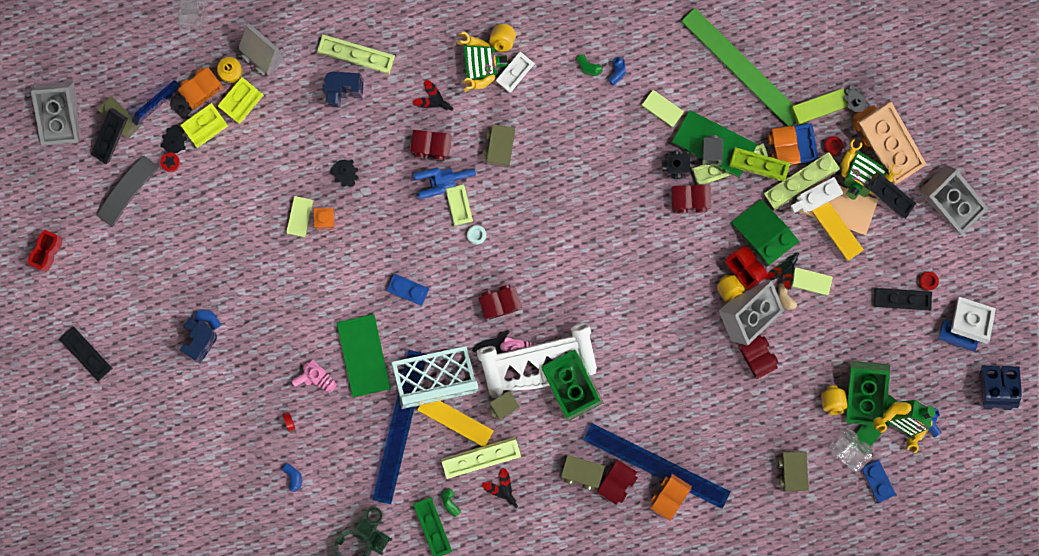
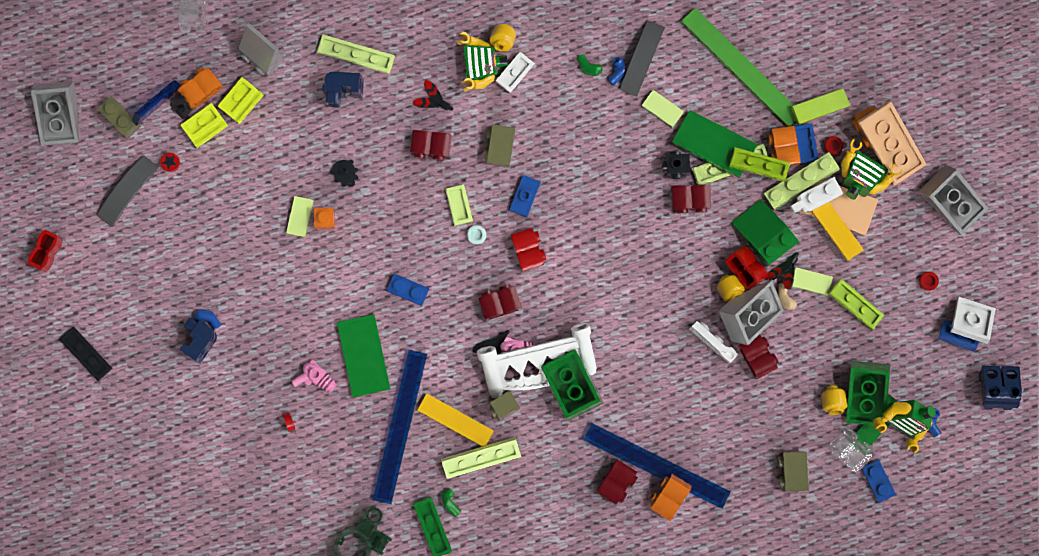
(109, 136): black tile -> none
(174, 140): black piece -> none
(231, 64): yellow head -> none
(295, 477): blue arm -> none
(438, 393): light aqua fence -> none
(440, 180): blue plant -> none
(504, 491): piece -> none
(525, 196): none -> blue plate
(527, 249): none -> red brick
(582, 472): olive brick -> none
(642, 58): none -> dark grey slope
(712, 150): dark grey brick -> none
(714, 342): none -> white hinge
(855, 99): black piece -> none
(856, 304): none -> lime tile
(890, 195): black tile -> none
(902, 299): black tile -> none

